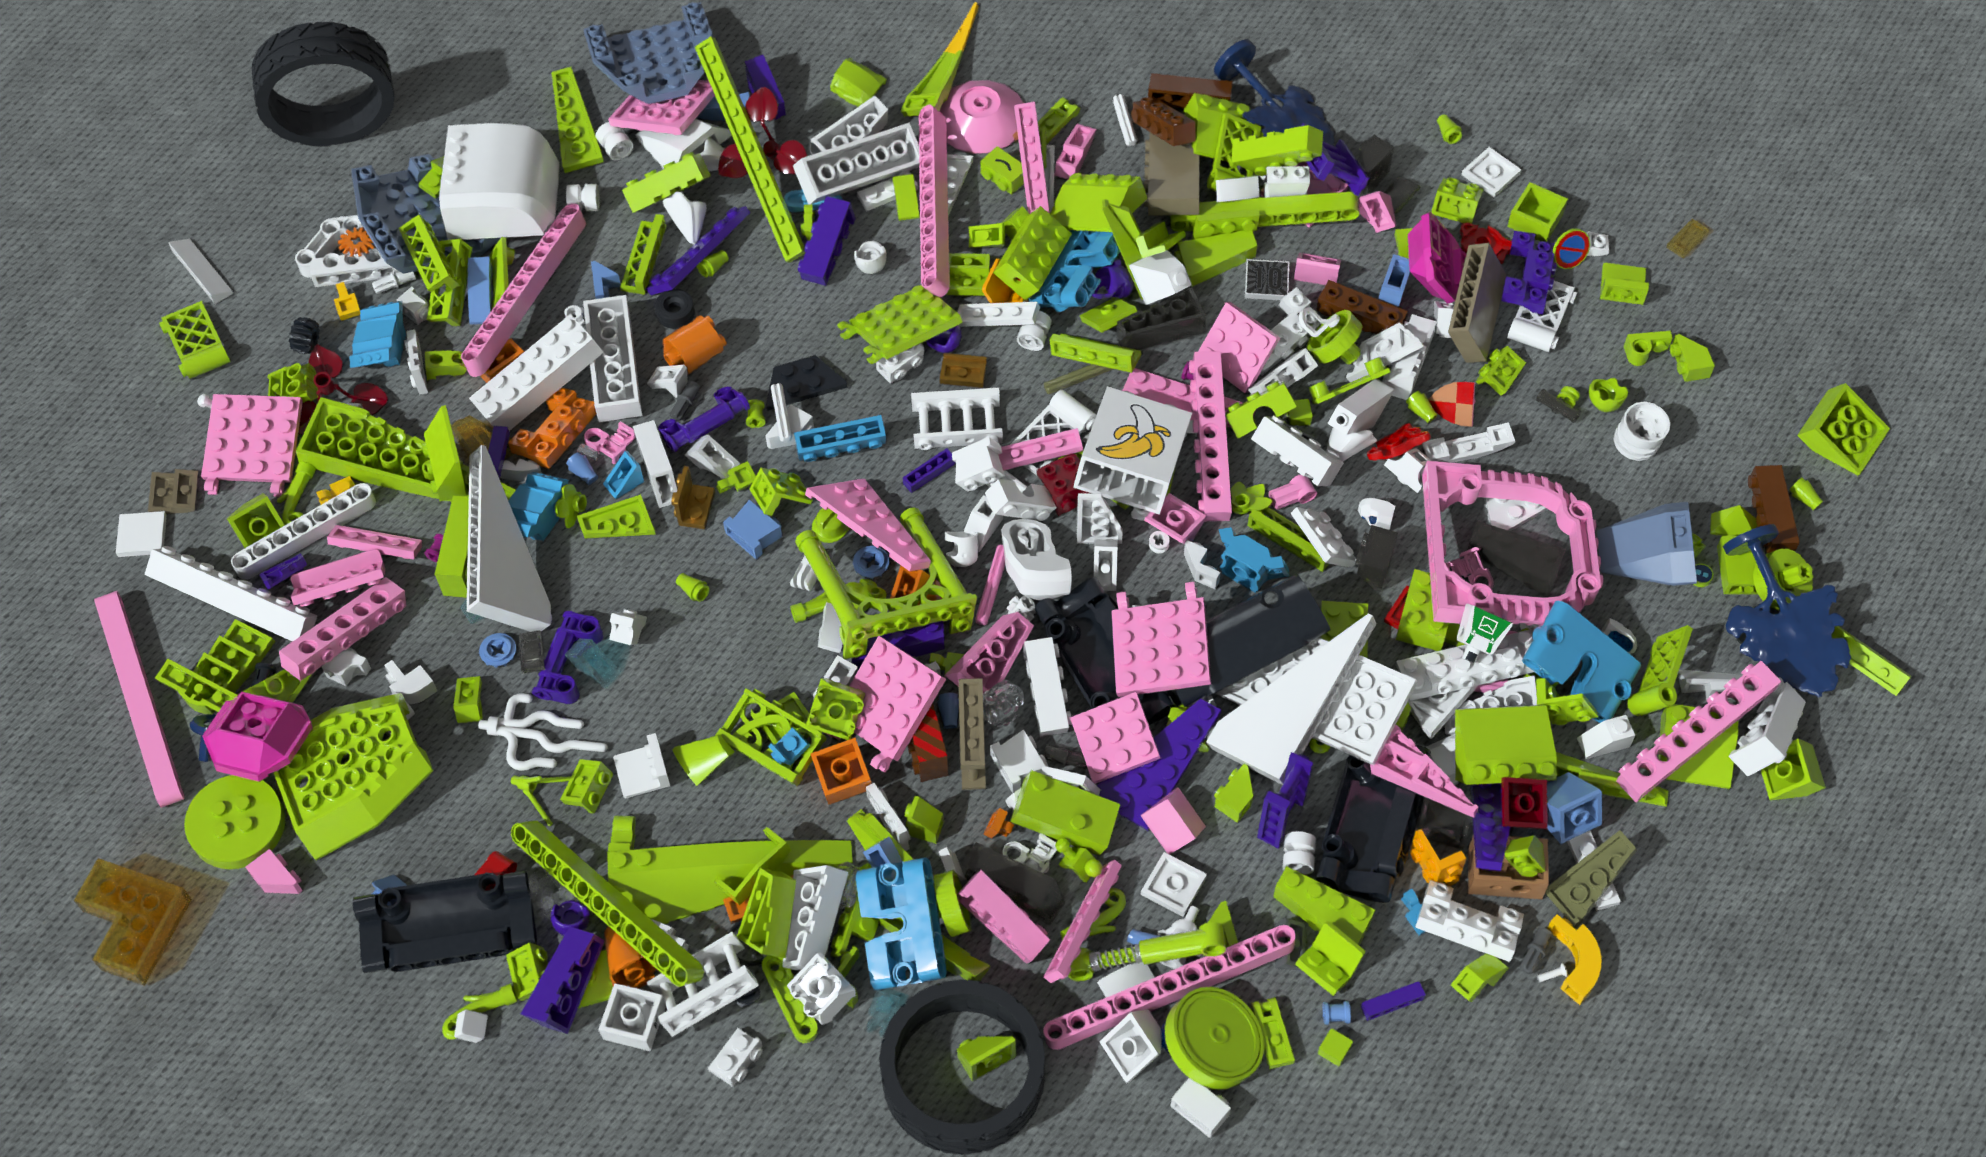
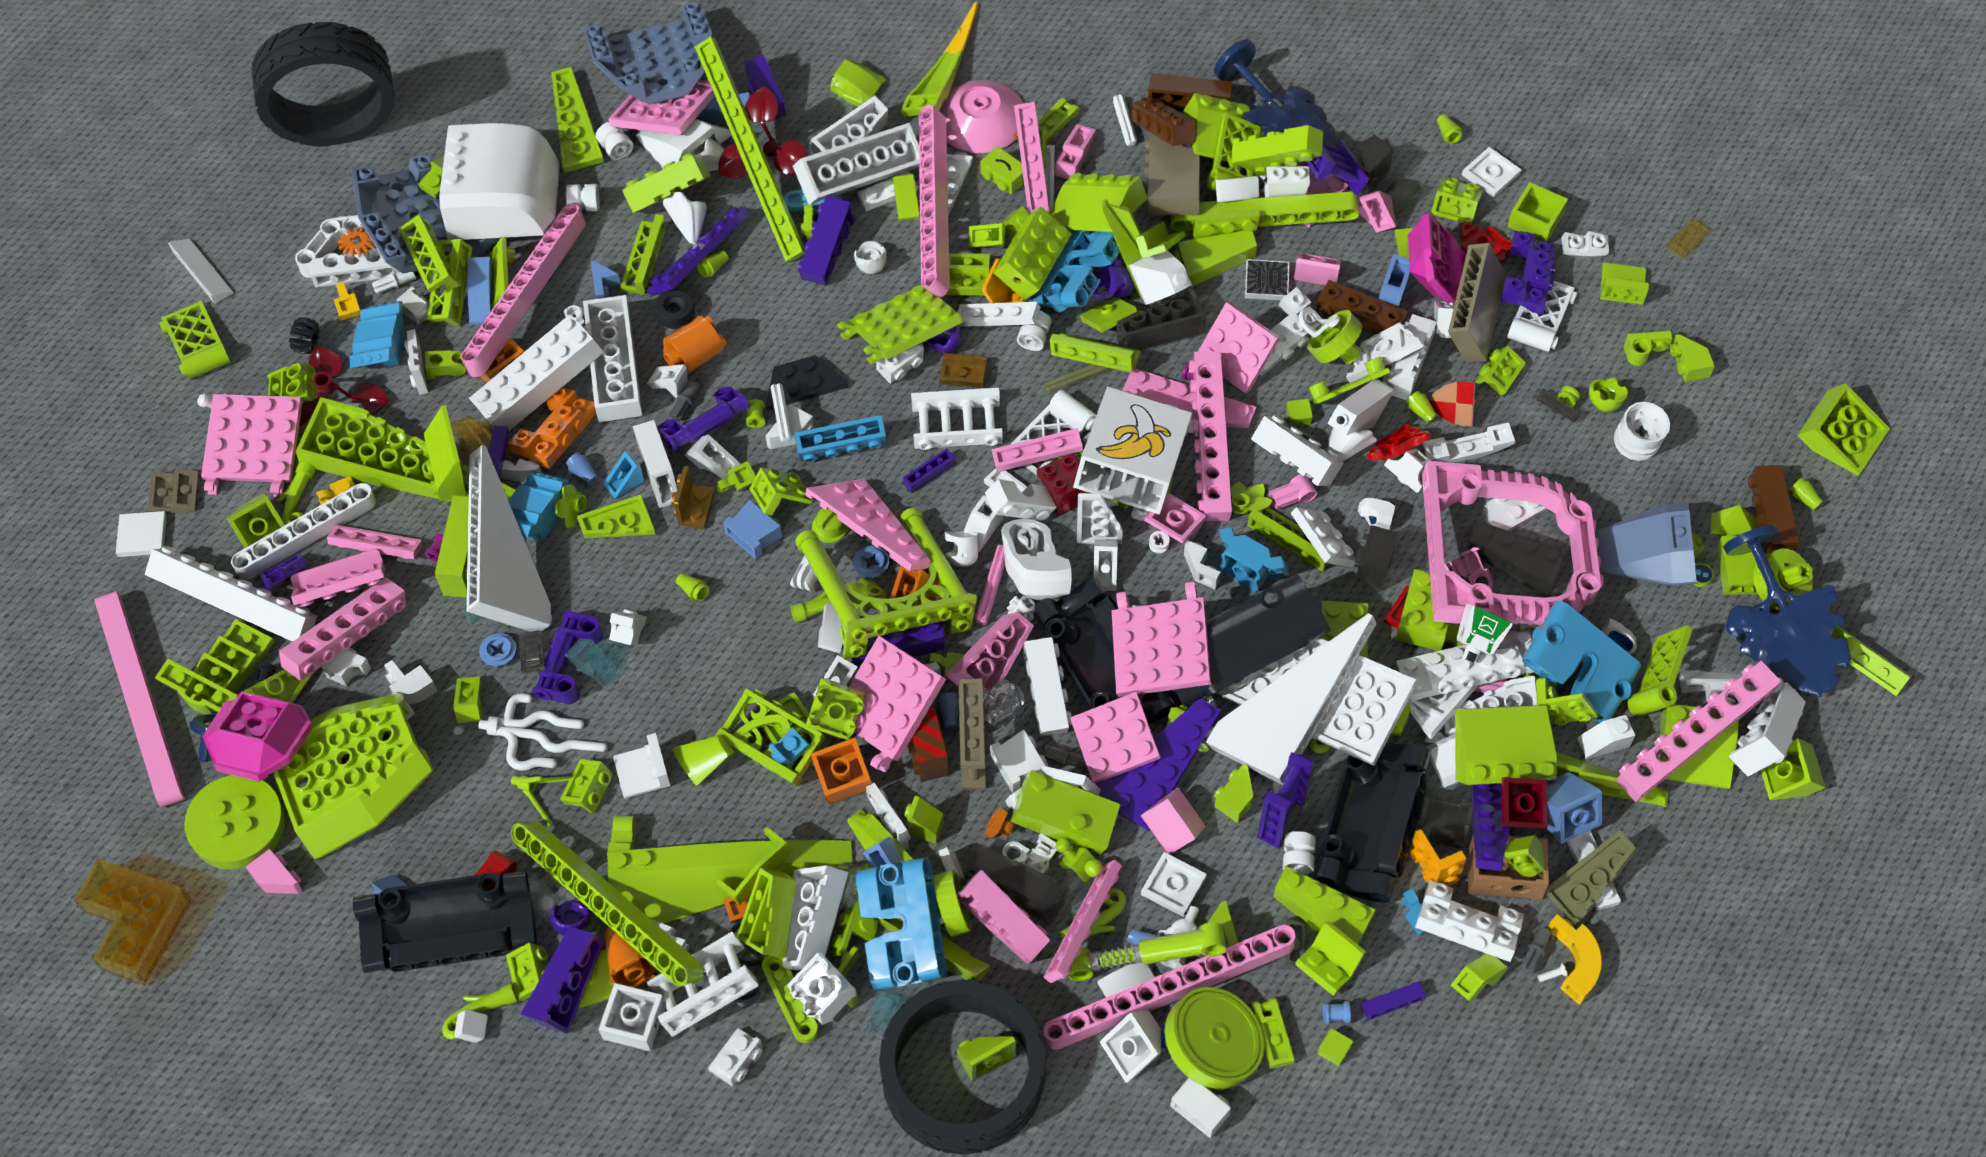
(588, 452): clear tile -> none
(615, 444): bright pink piece -> none
(978, 464): white hips -> none
(1276, 397): lime arch -> none
(1289, 371): white arch -> none
(1410, 768): bright pink wedge -> none
(1571, 248): piece -> none

